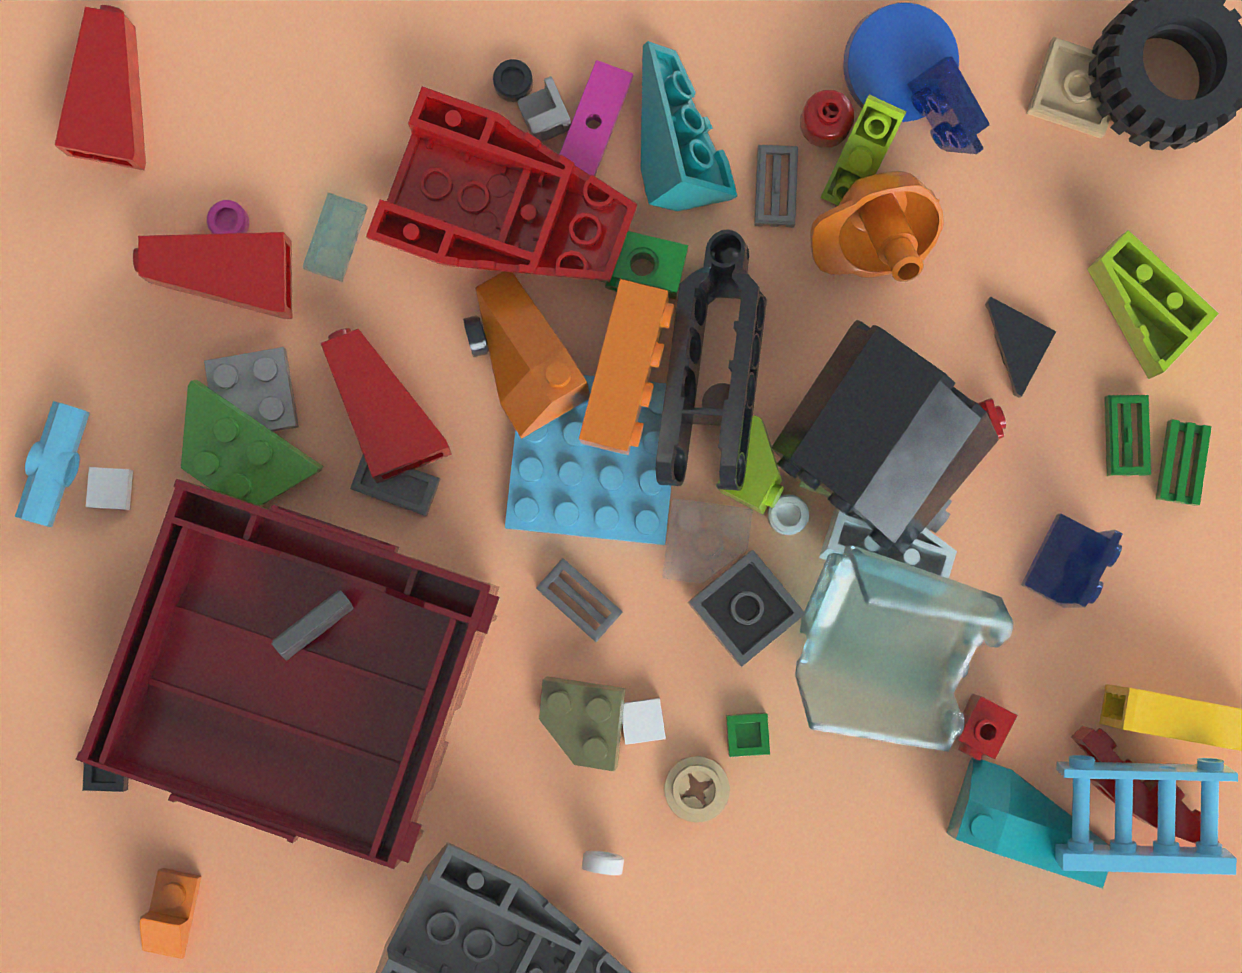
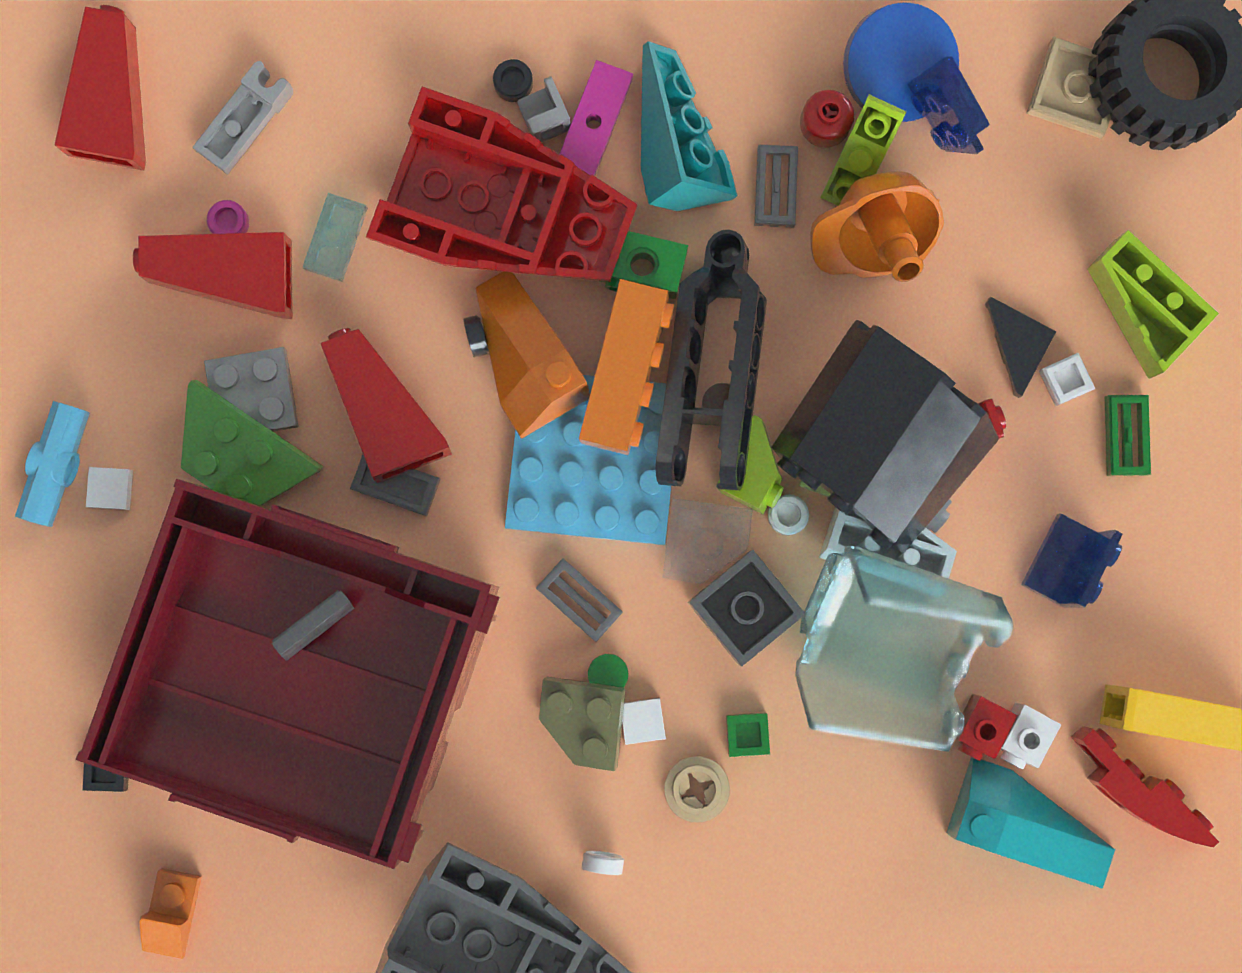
(243, 118): none -> light grey plate
(608, 670): none -> green tile
(1028, 737): none -> white brick
(1066, 379): none -> white tile
(1165, 854): medium azure fence -> none
(1199, 462): green tile -> none

